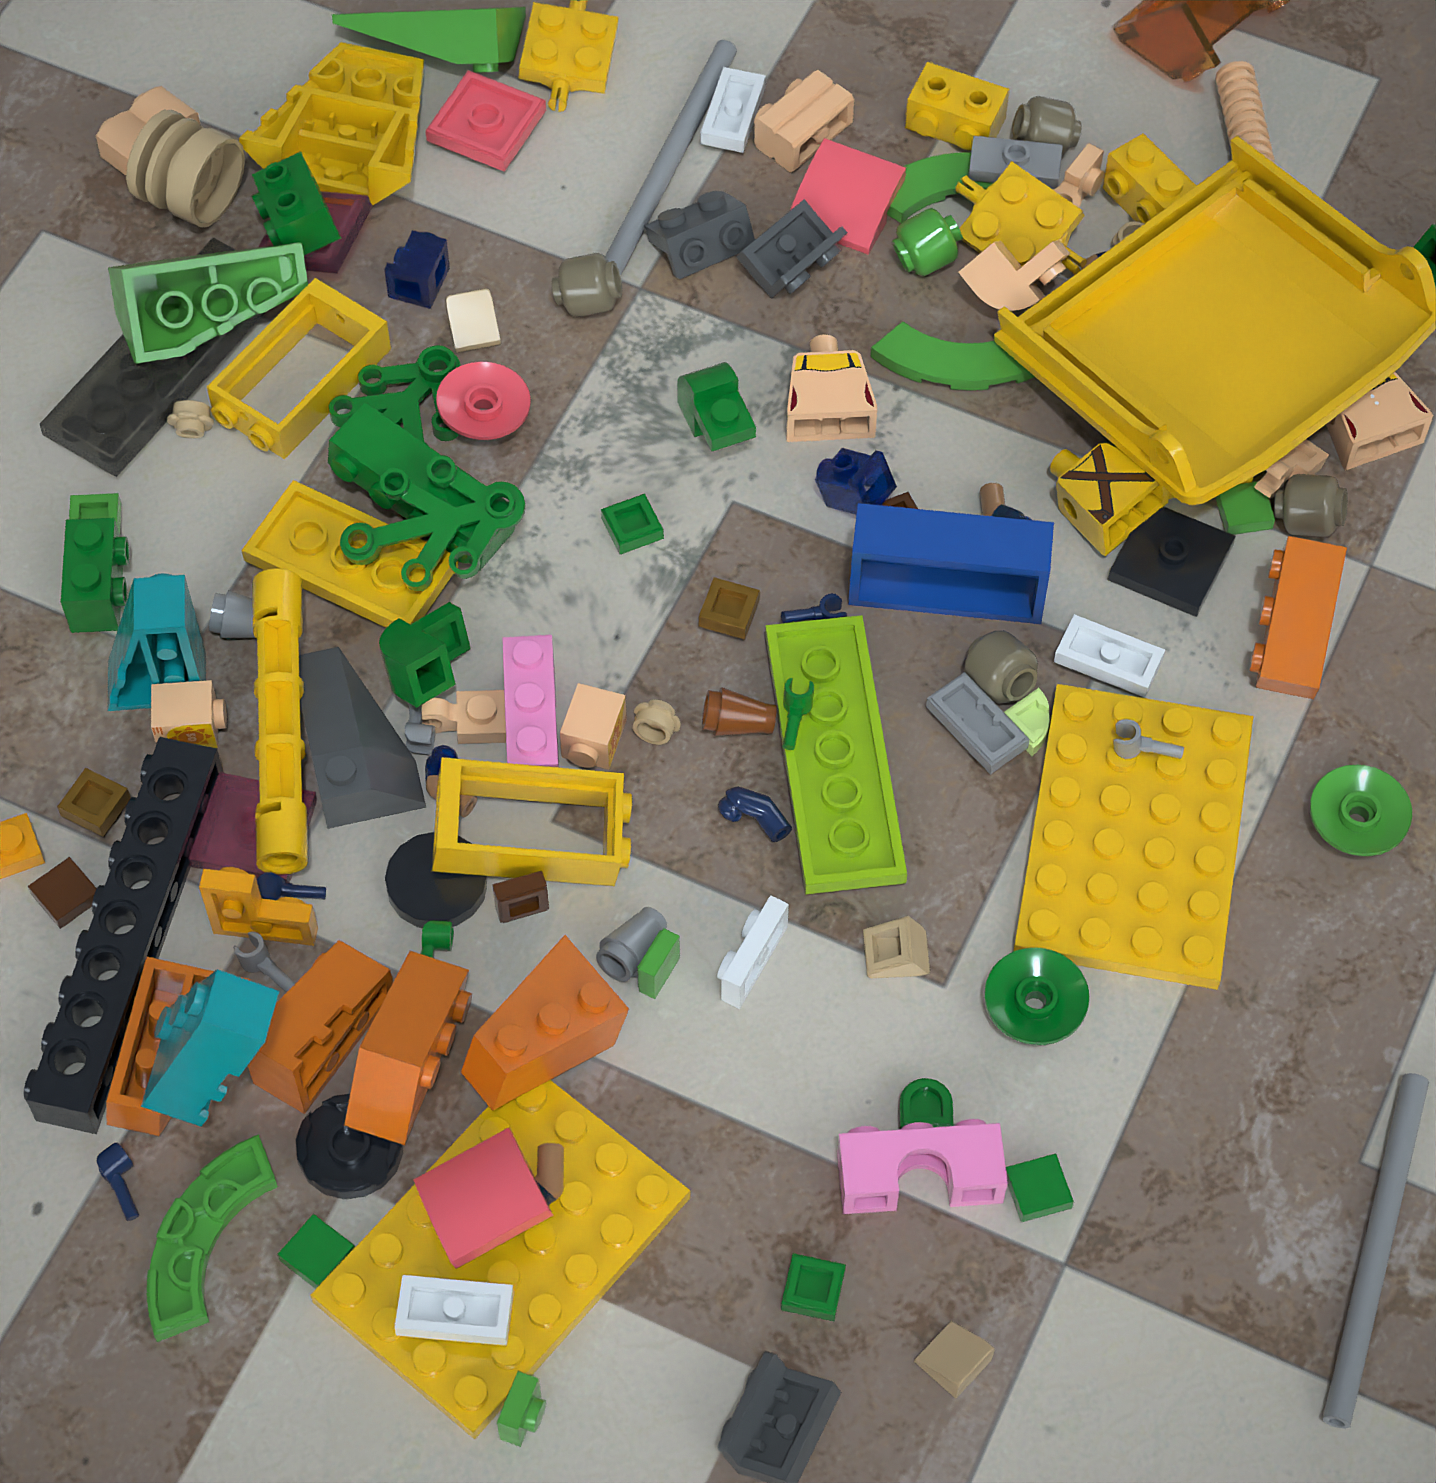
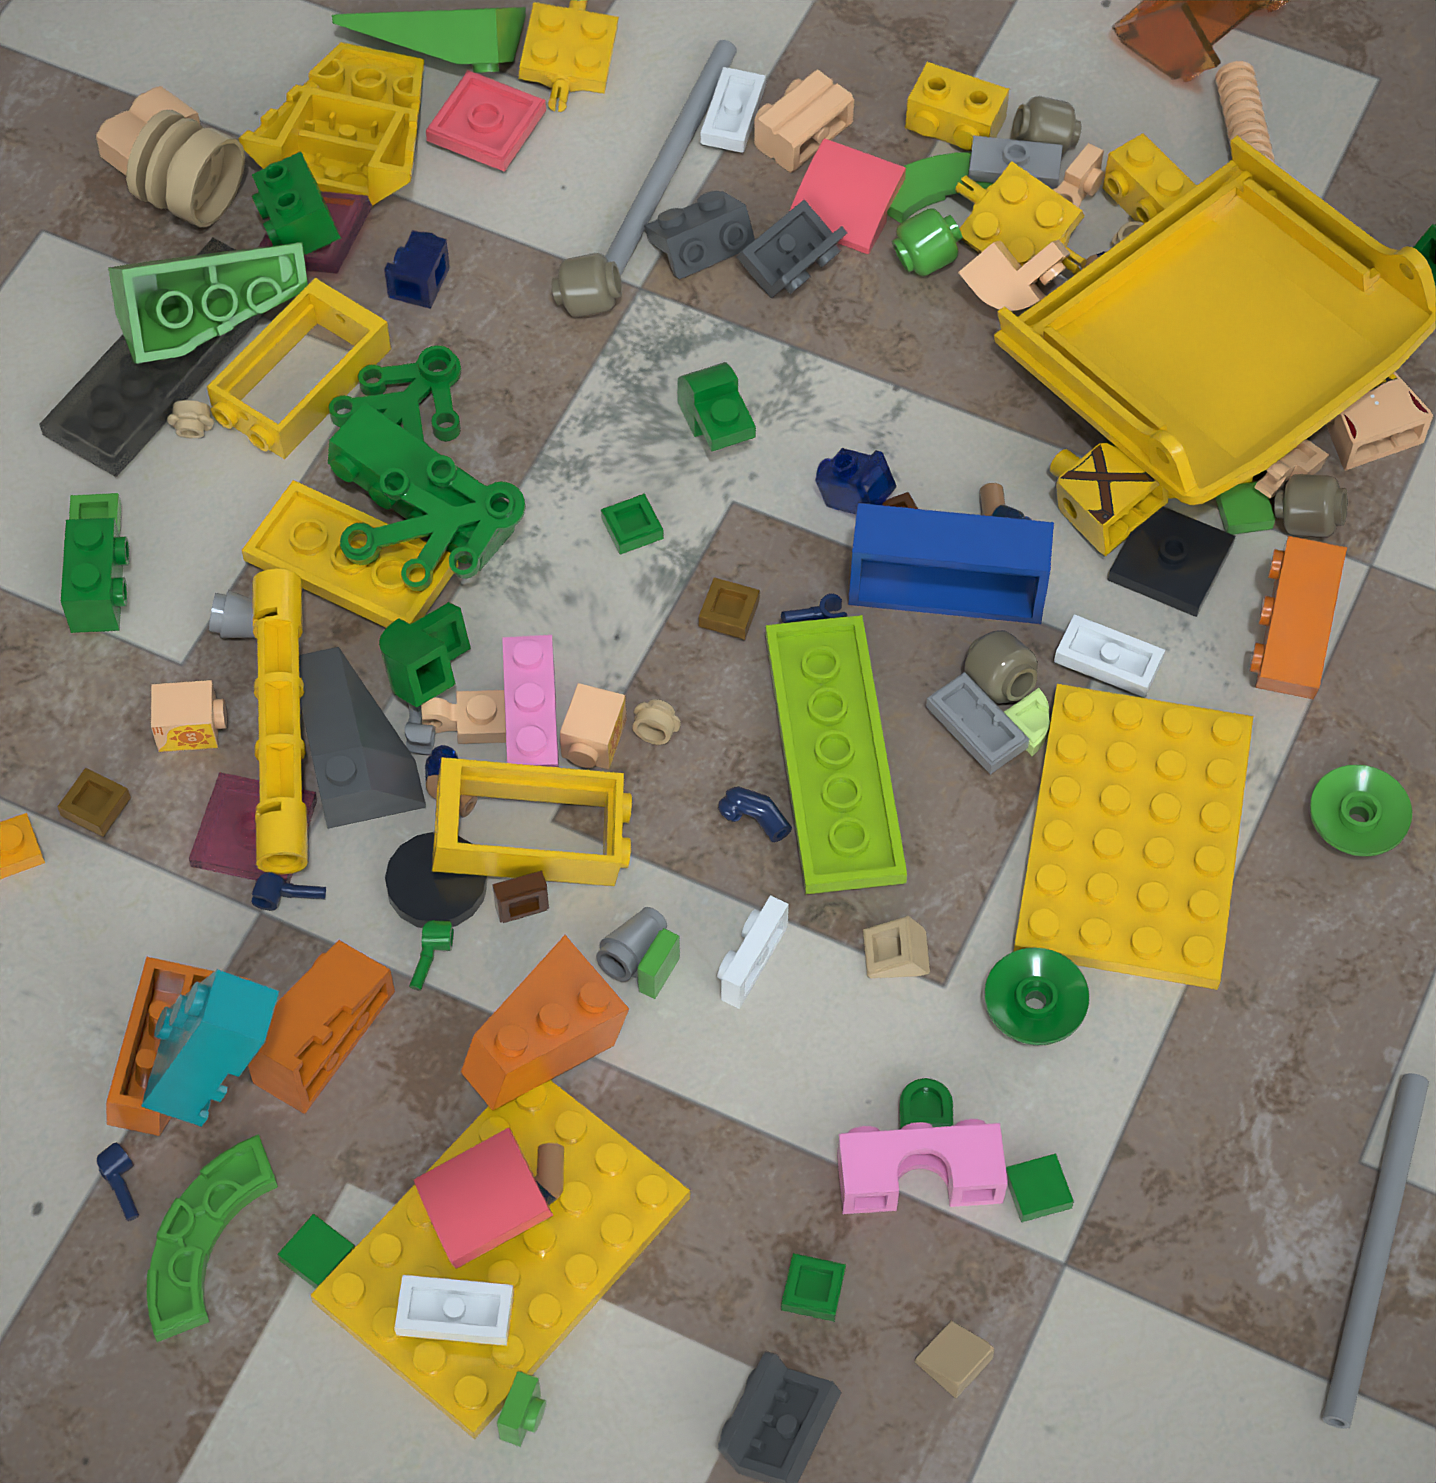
(63, 892): reddish brown tile -> none
(80, 1098): black brick -> none
(154, 642): teal wedge -> none
(237, 908): light orange plate -> none
(260, 961): light grey hand -> none
(340, 1158): black tile -> none
(406, 1046): orange wedge -> none
(472, 320): slope -> none
(483, 387): coral dish -> none
(736, 714): dark orange cone -> none
(796, 706): green hand -> none
(829, 395): light nougat torso -> none
(946, 362): bright green tile -> none
(1131, 748): light grey hand -> none

